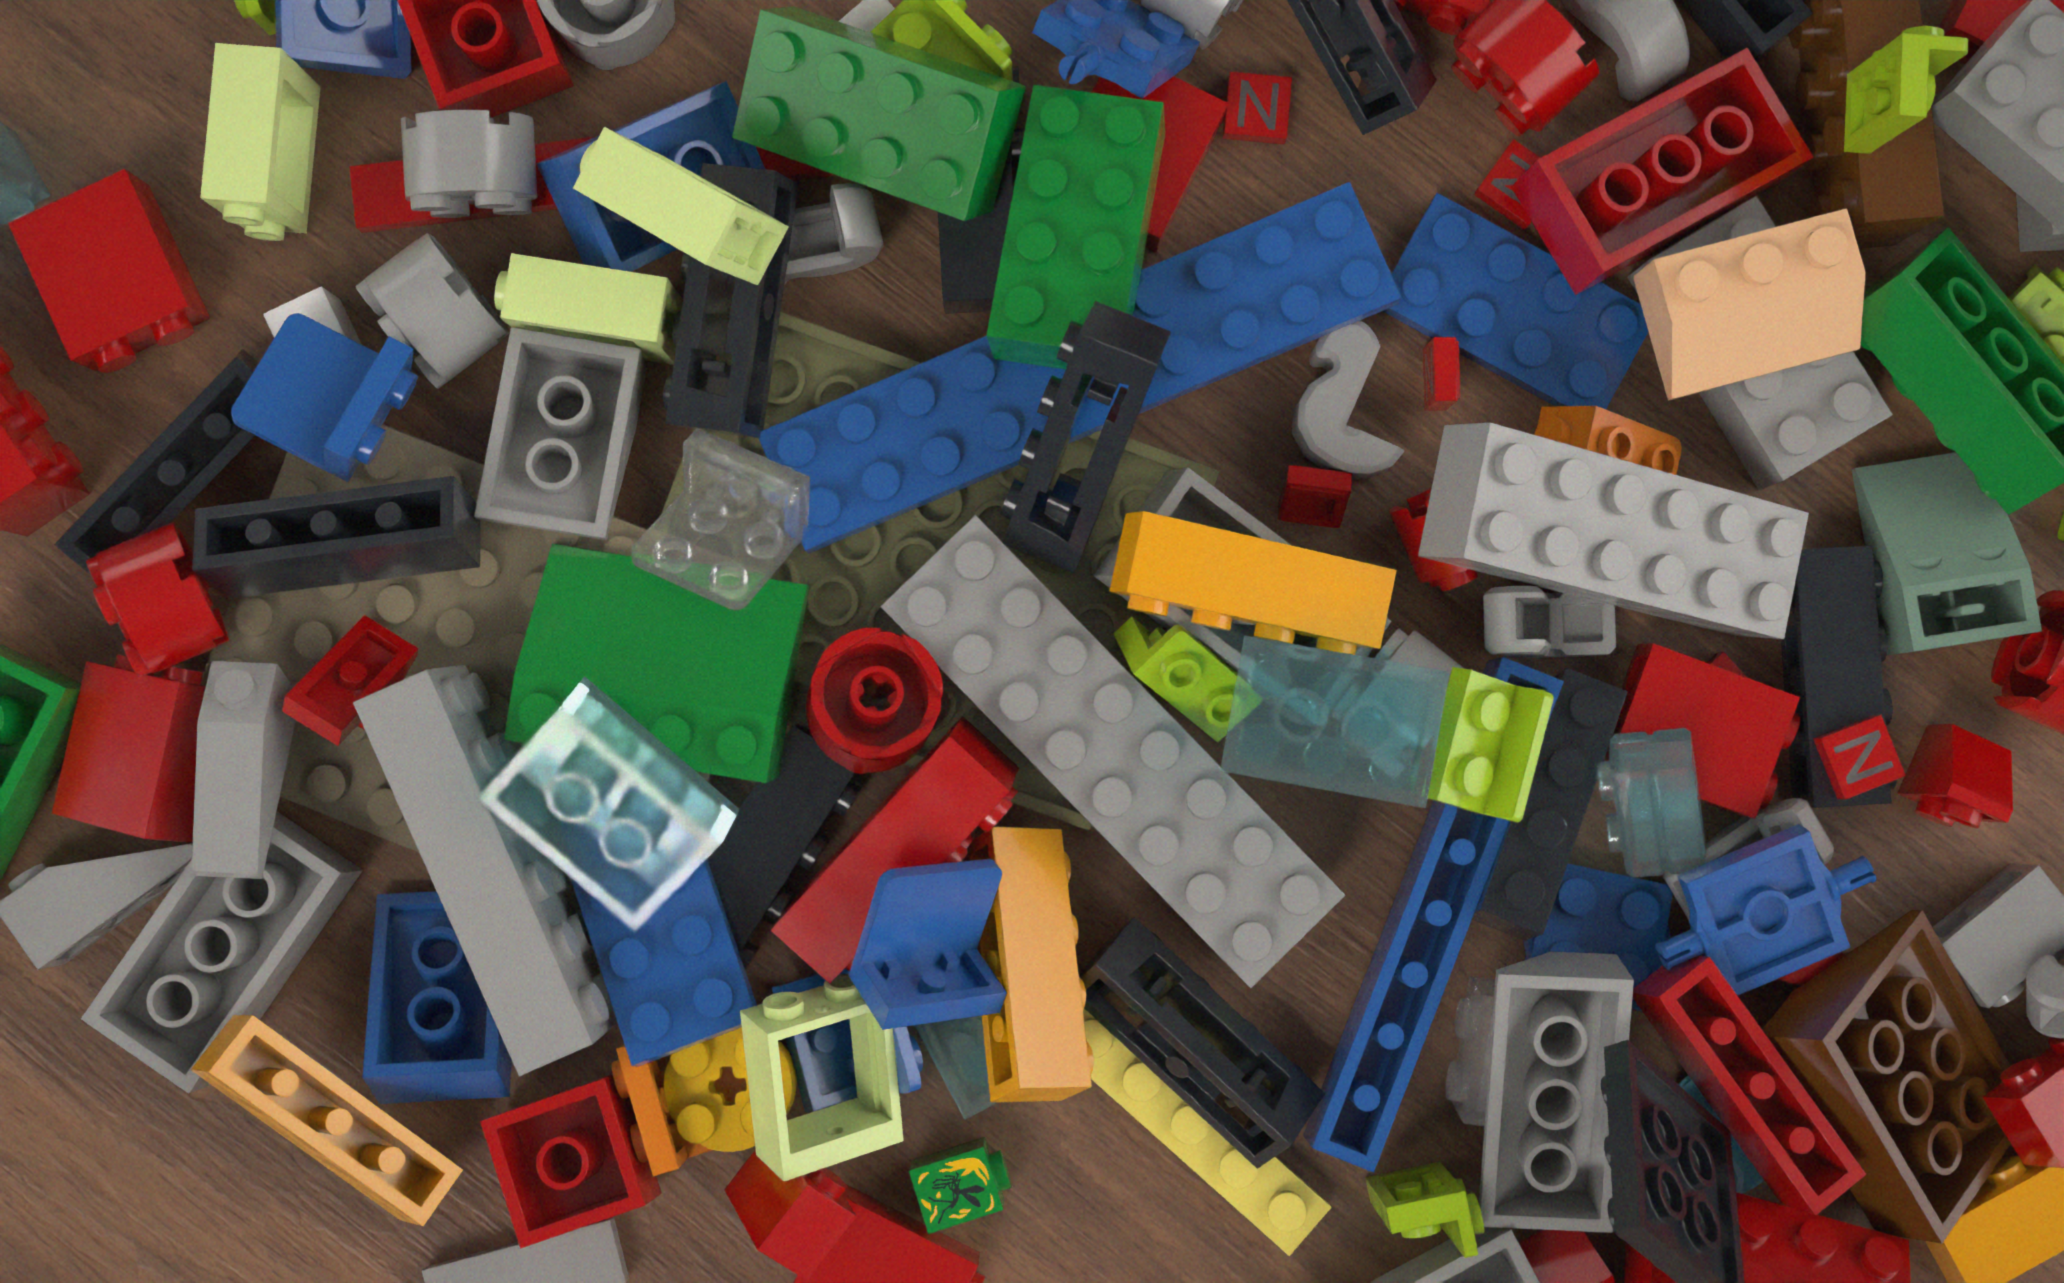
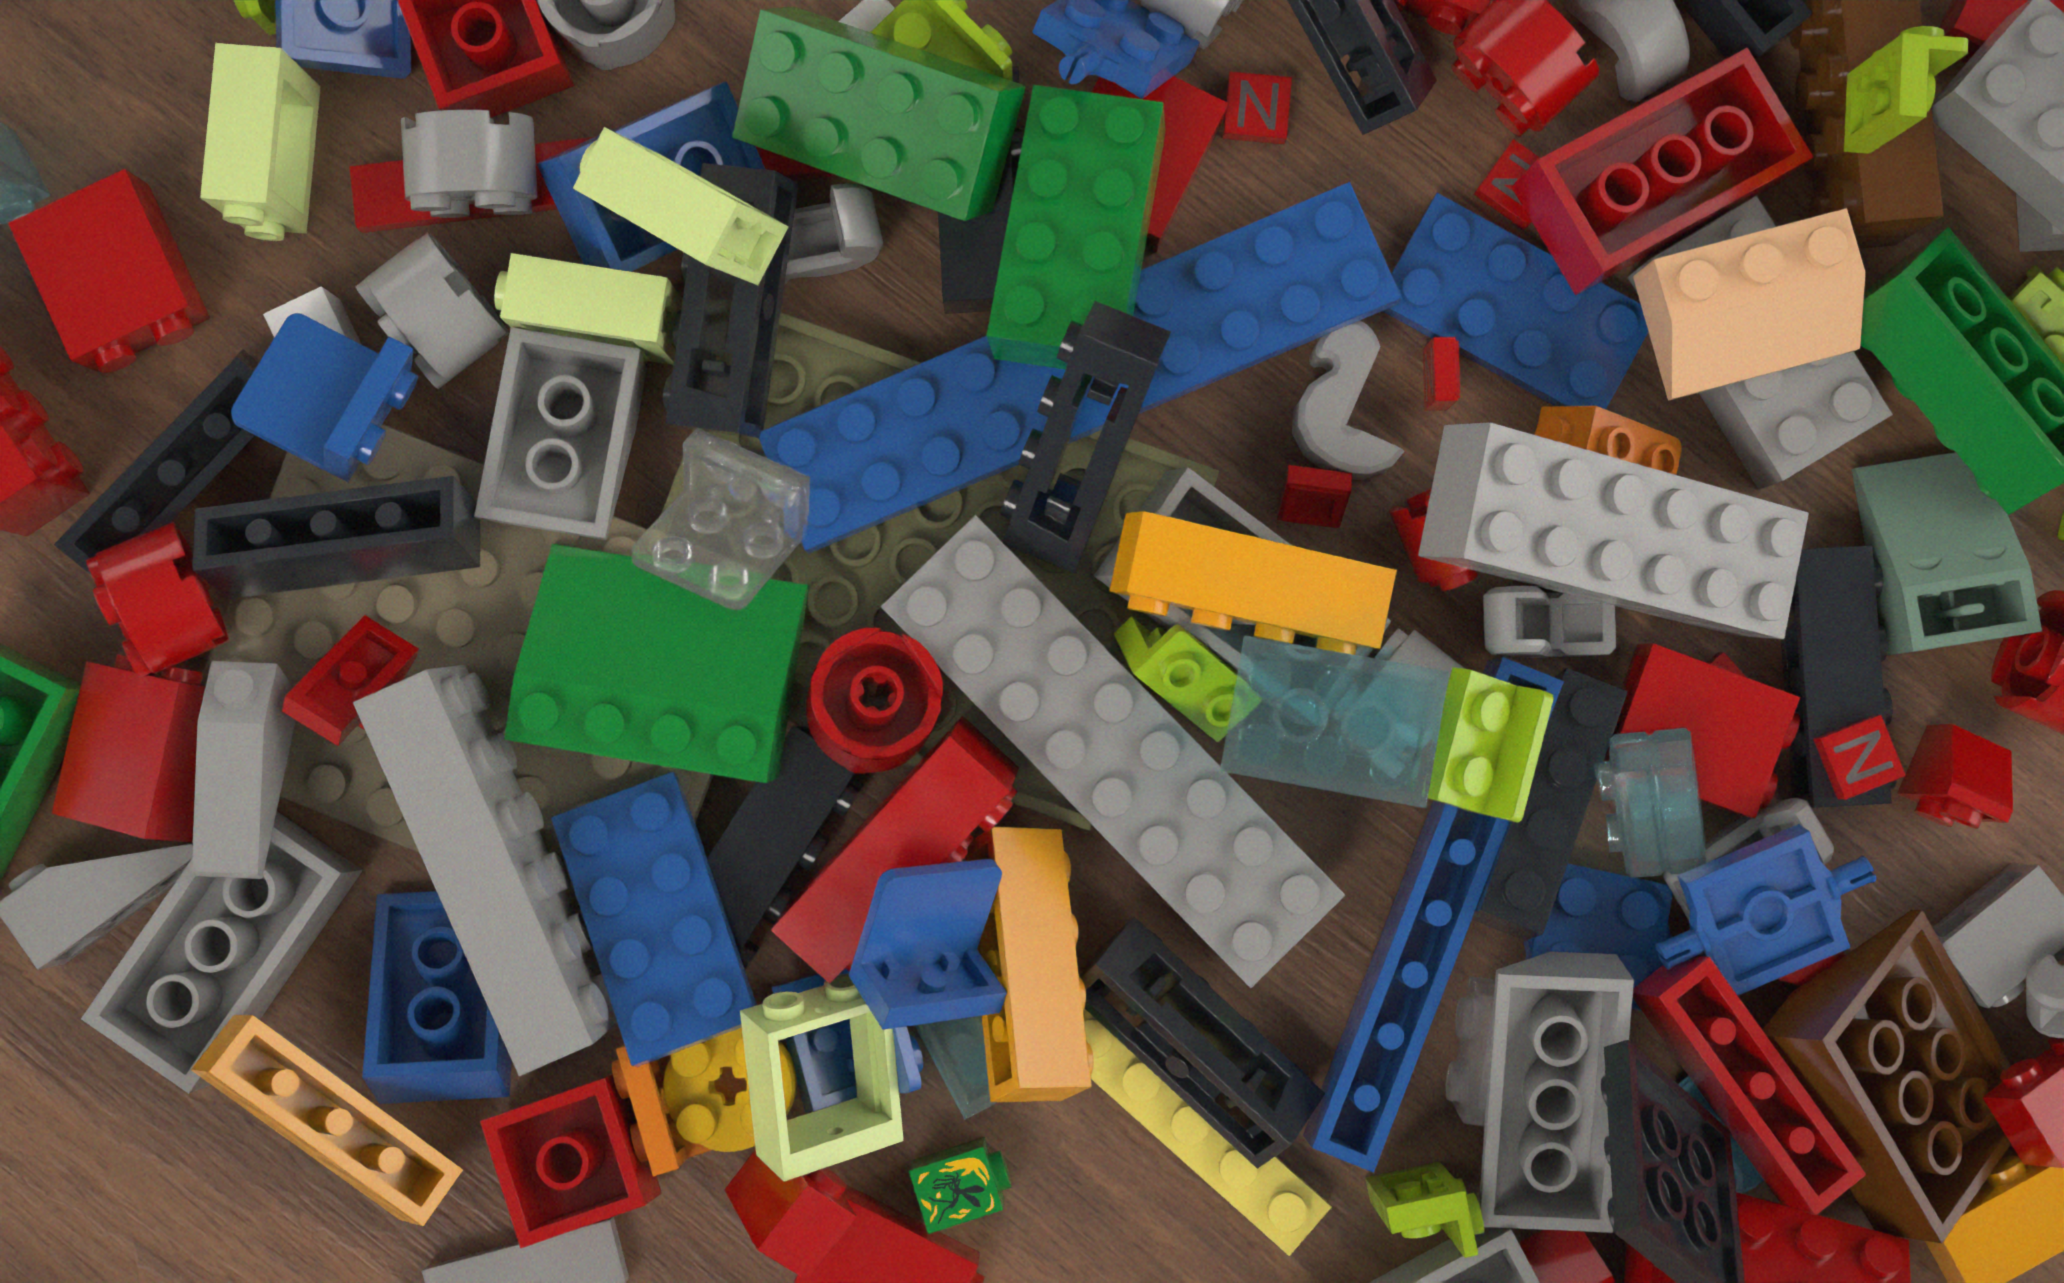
(609, 804): clear light blue brick -> none

